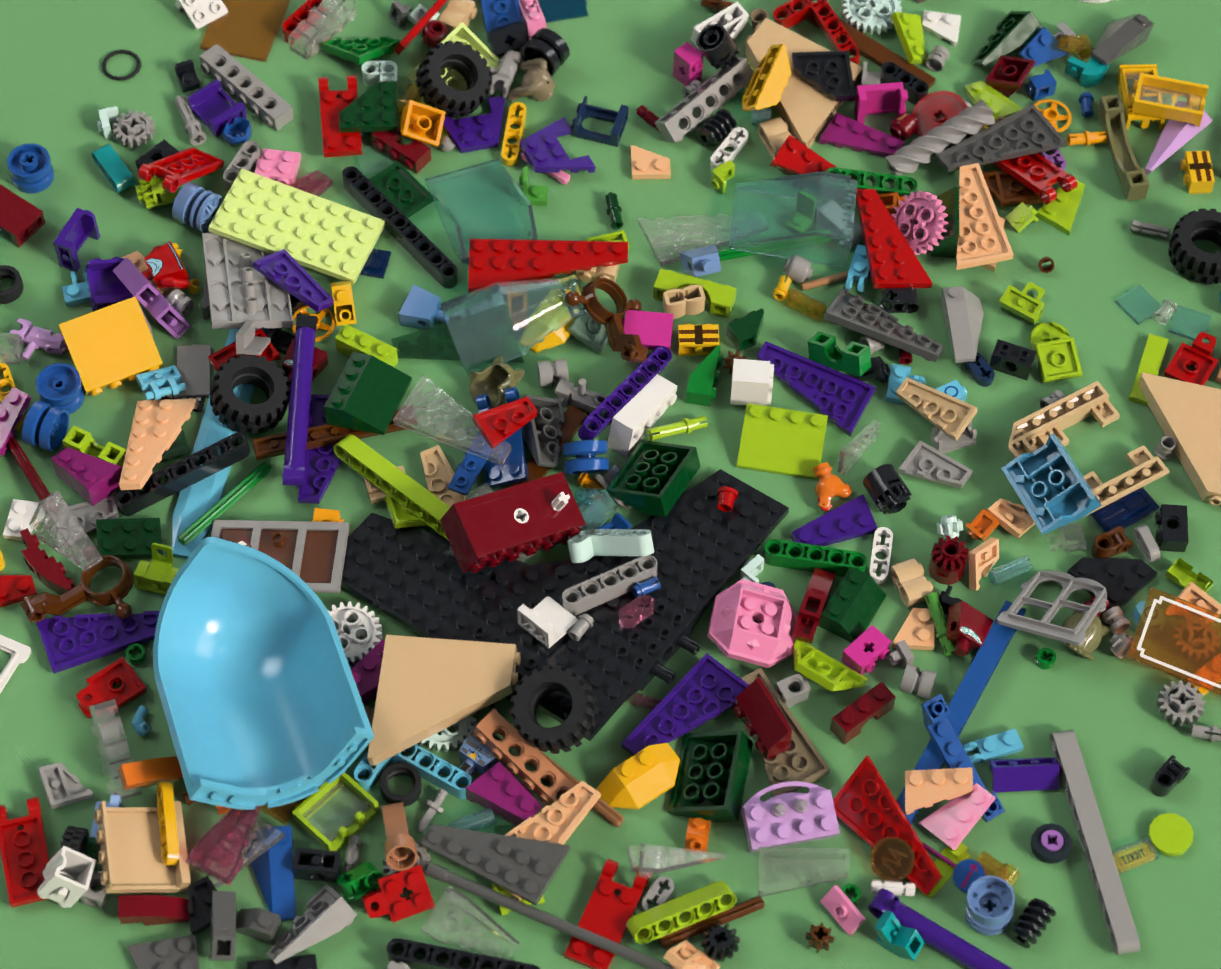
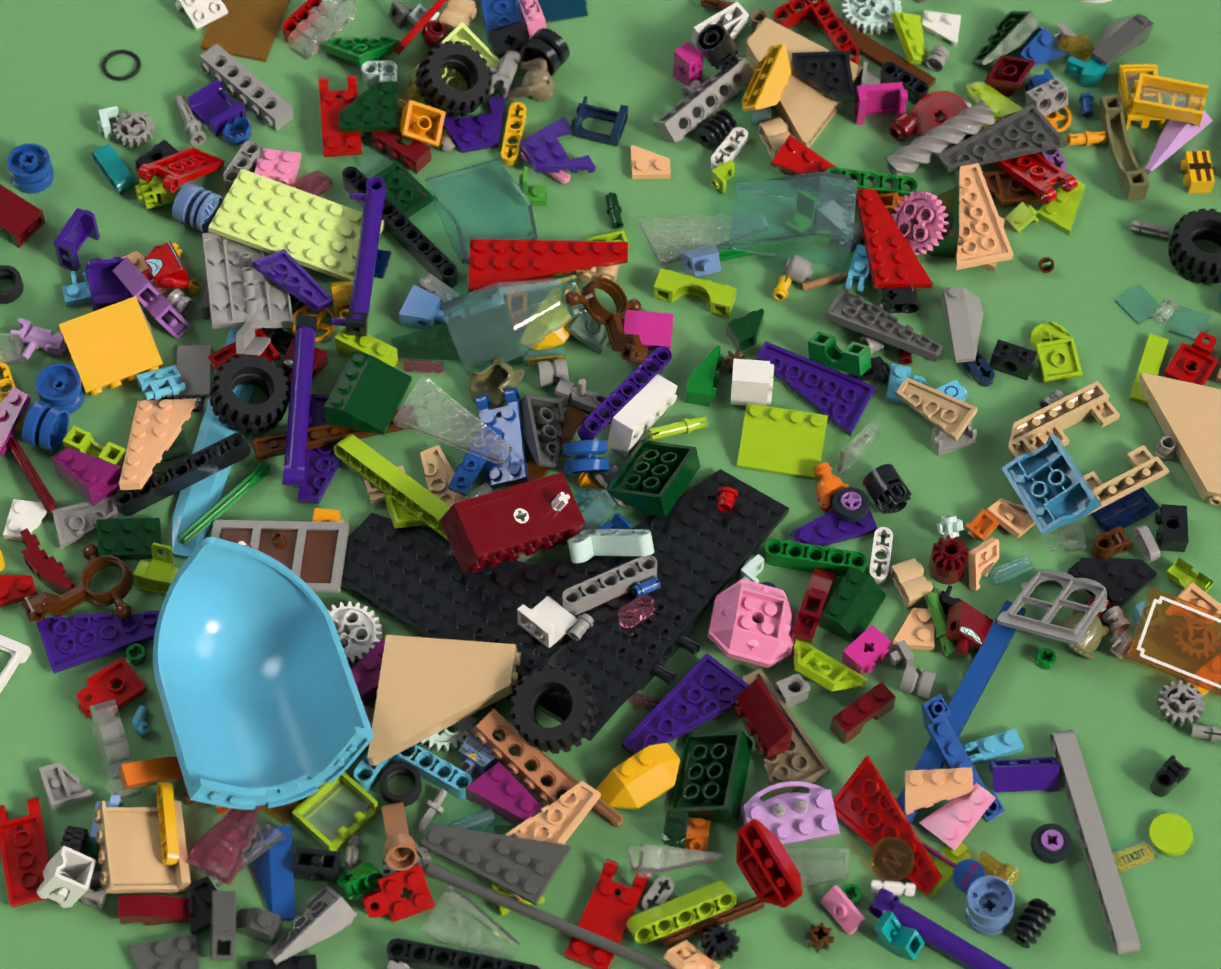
(60, 529): clear wedge -> none
(187, 76): black bracket -> none
(357, 317): none -> dark purple piece
(423, 366): none -> clear pink axle
(438, 288): none -> light grey hinge
(504, 420): red wing -> none
(532, 357): none -> clear light blue tile
(648, 116): dark red axle -> none
(675, 828): none -> clear green gear
(684, 301): tan brick -> none
(697, 339): yellow brick -> none
(767, 865): none -> red wedge
(805, 304): clear yellow hinge -> none
(853, 134): magenta wing -> none
(858, 504): none -> black wheel
(934, 466): light grey wing -> none
(1022, 304): lime piece -> none
(1048, 96): none -> light grey brick

